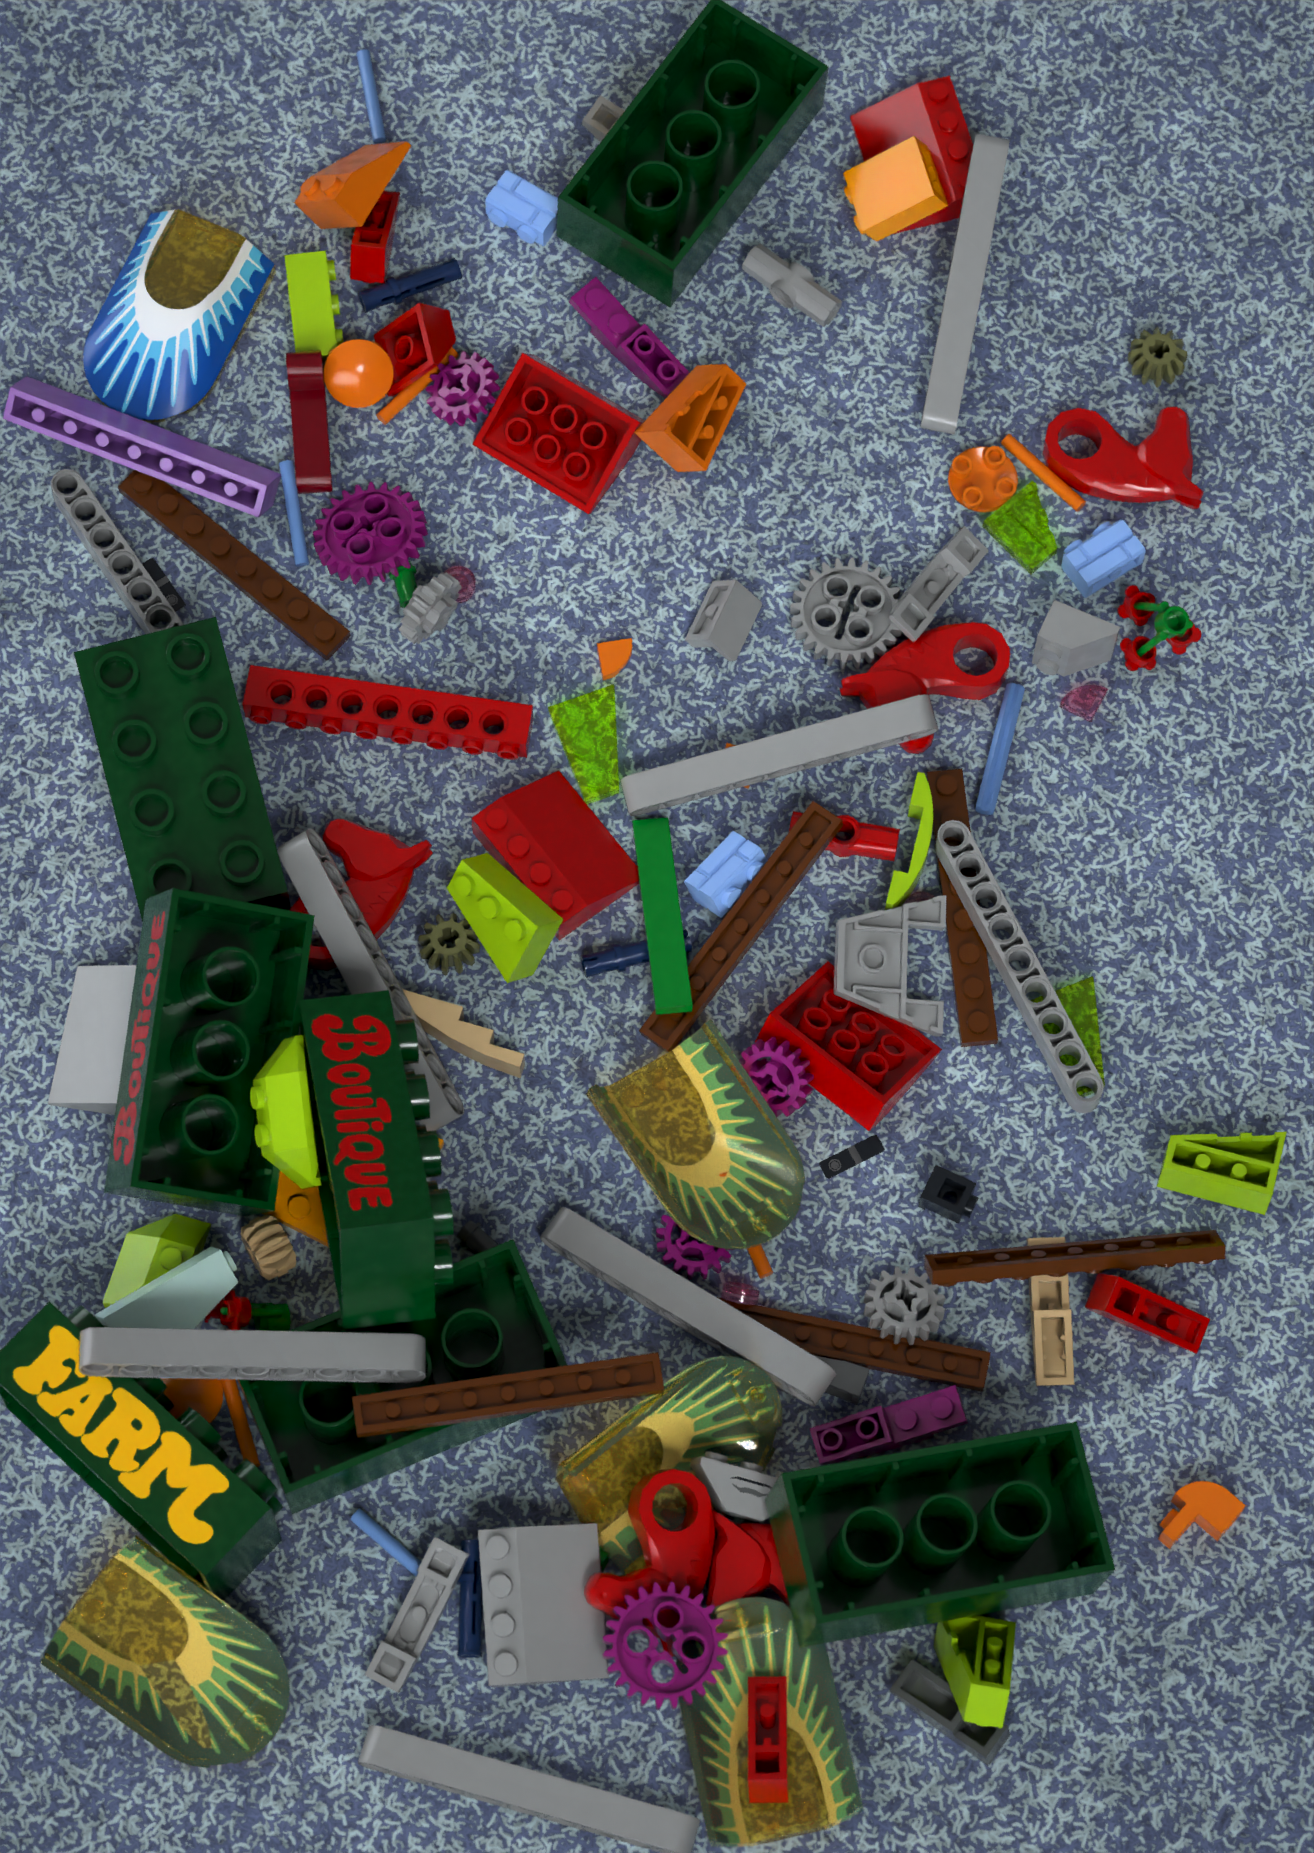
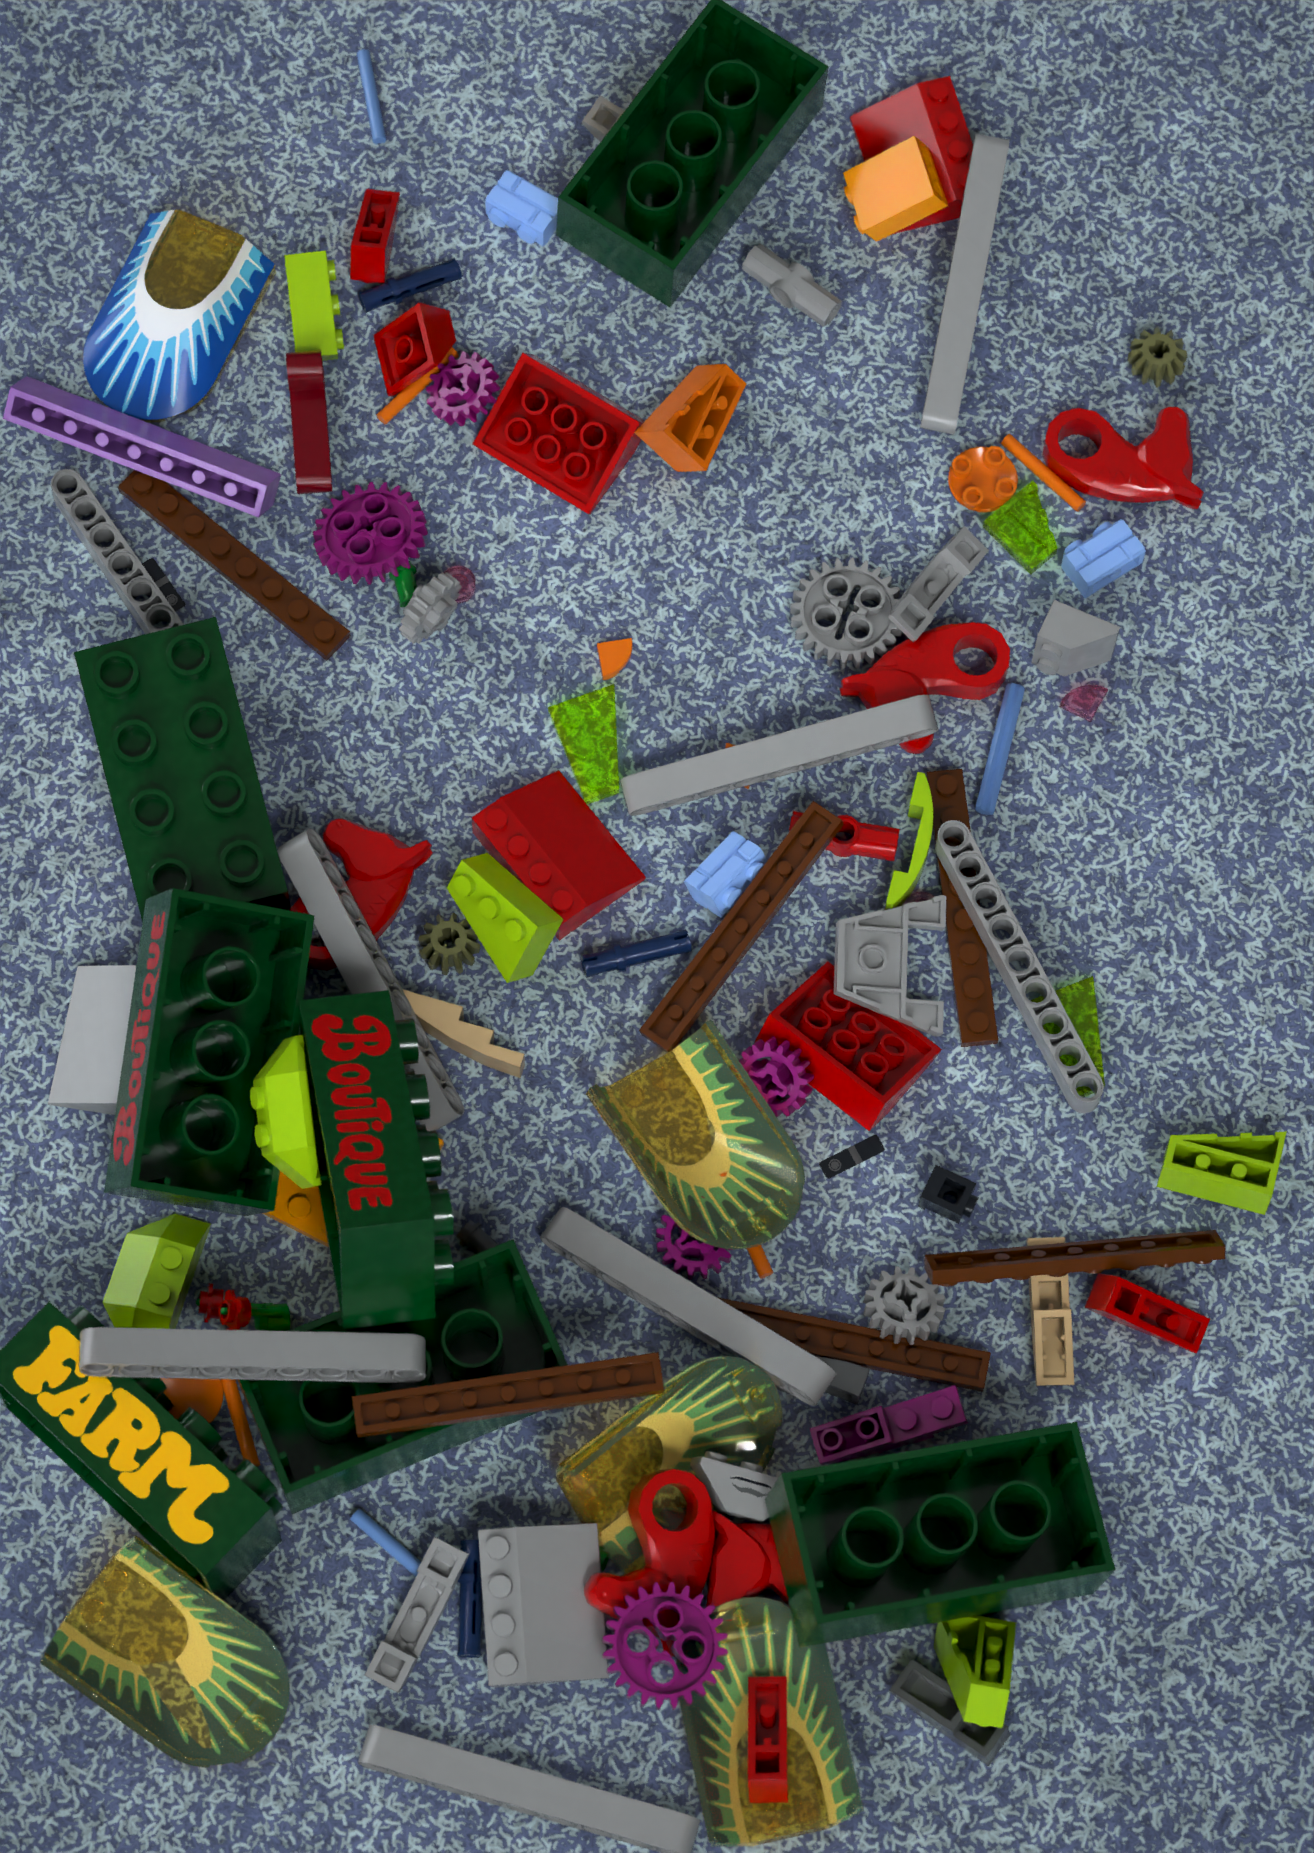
(177, 1297): light aqua slope -> none
(268, 1246): tan gear -> none
(294, 513): medium blue bar -> none
(351, 186): orange slope -> none
(358, 373): orange dish -> none
(373, 698): red brick -> none
(628, 340): magenta slope -> none
(662, 916): green tile -> none
(724, 618): light grey panel -> none
(740, 1293): clear pink tile -> none
(1170, 623): red plant -> none
(1202, 1503): orange brick -> none

